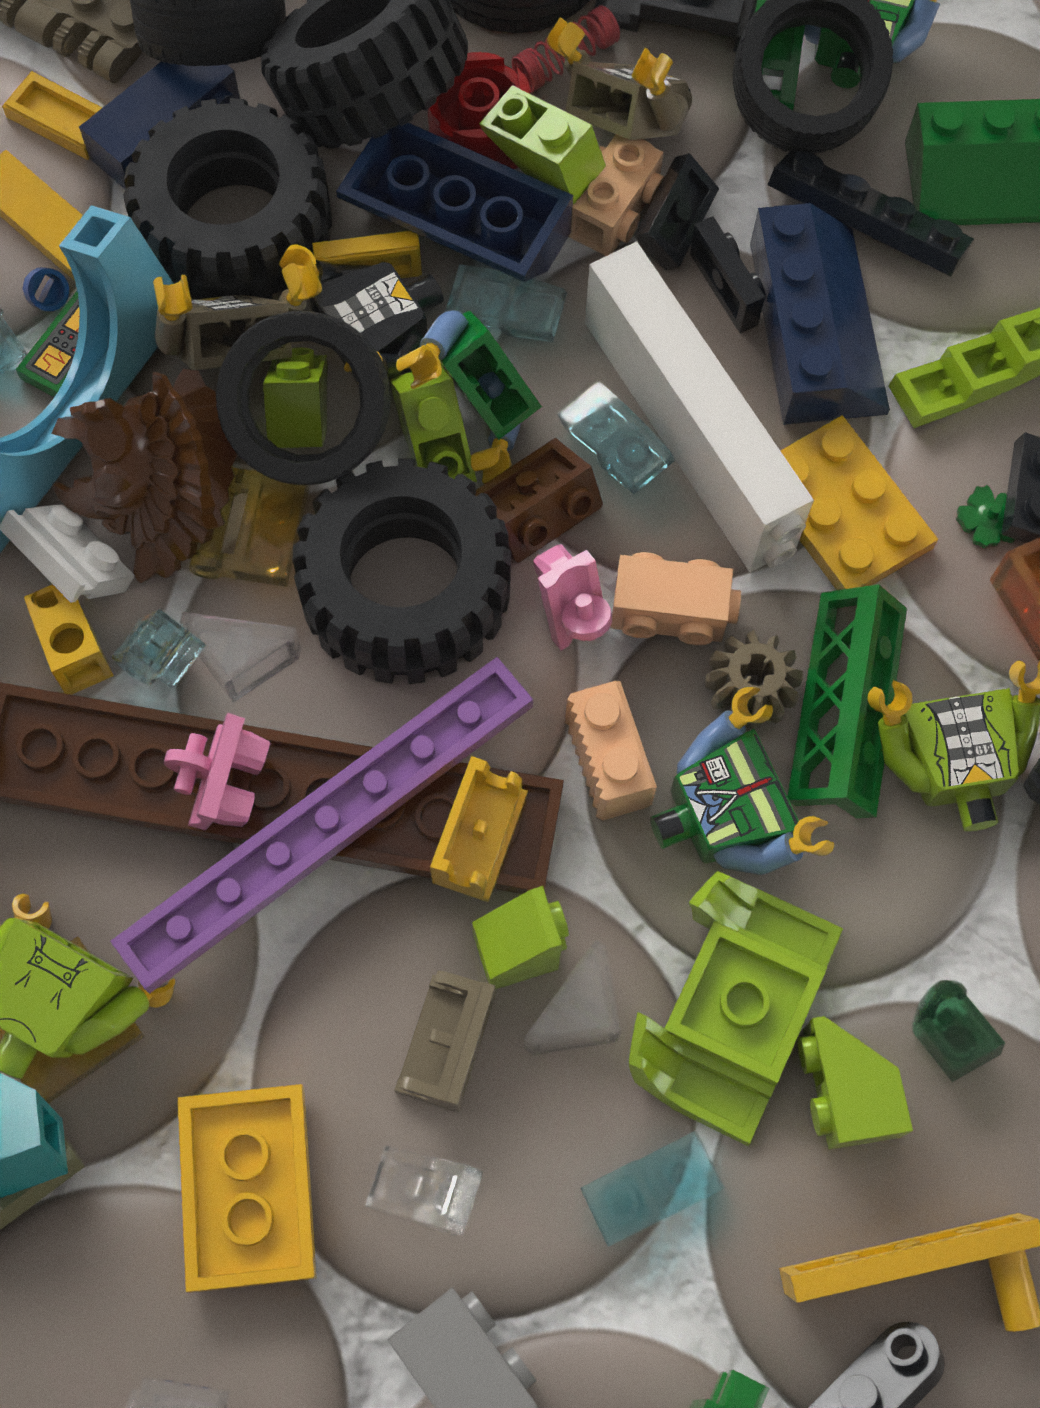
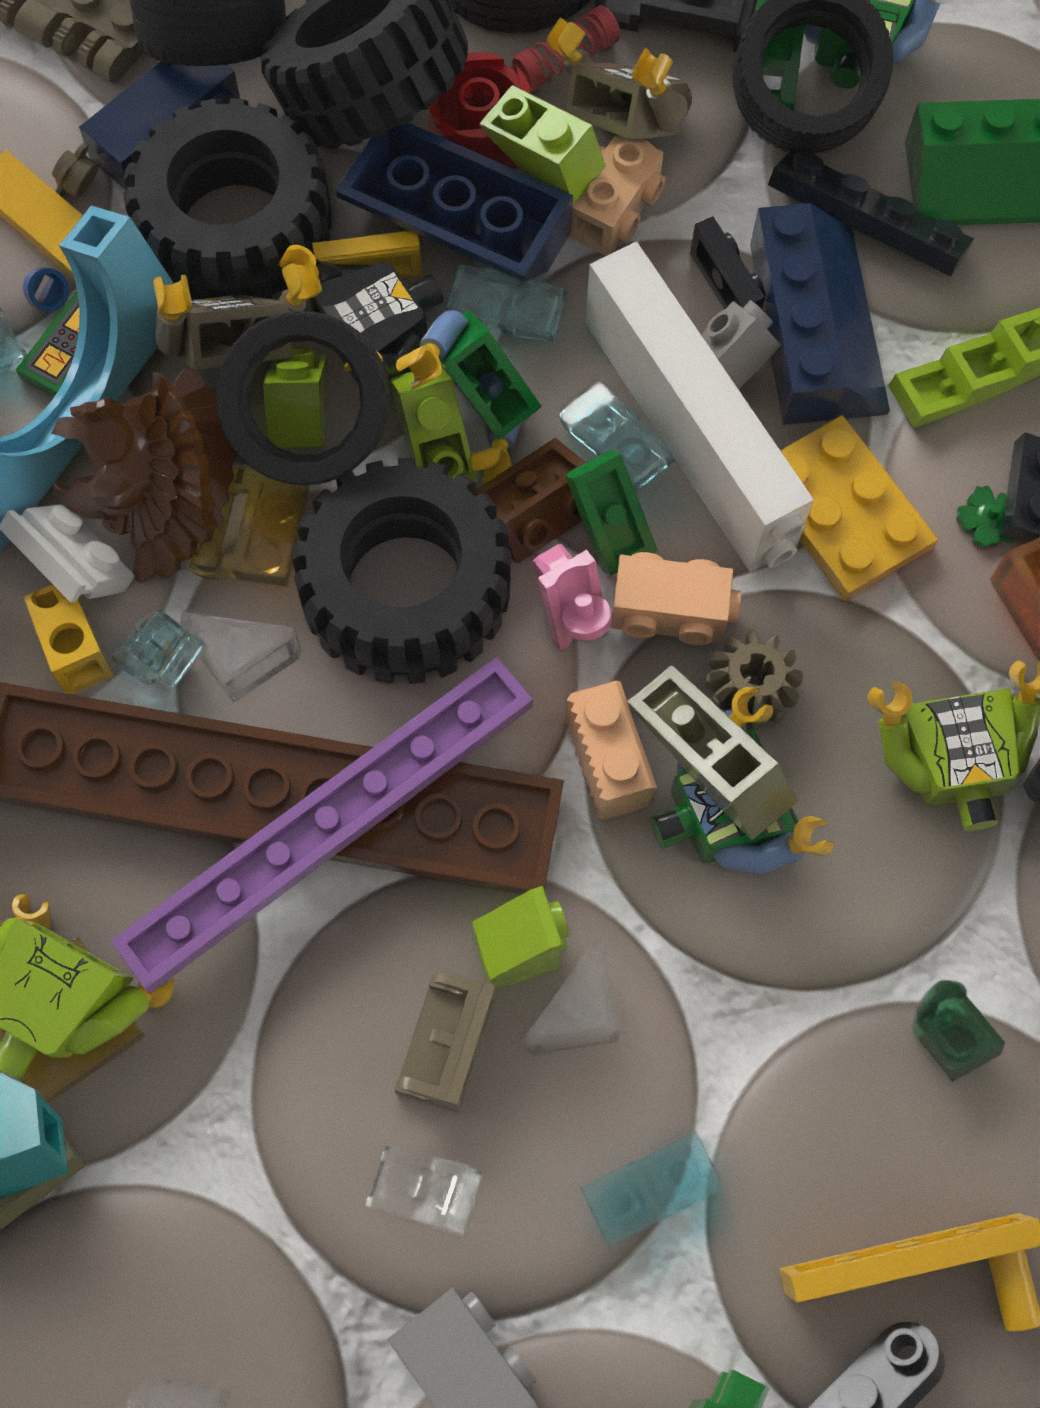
(51, 112): yellow tile -> none
(74, 172): none -> dark tan plate
(229, 749): bright pink hips -> none
(246, 1188): yellow plate -> none
(478, 831): yellow hinge -> none
(610, 510): none -> green plate
(675, 210): black plate -> none
(715, 752): none -> olive slope
(736, 1008): lime piece -> none
(741, 340): none -> light grey brick
(855, 1087): lime slope -> none
(872, 662): green fence -> none

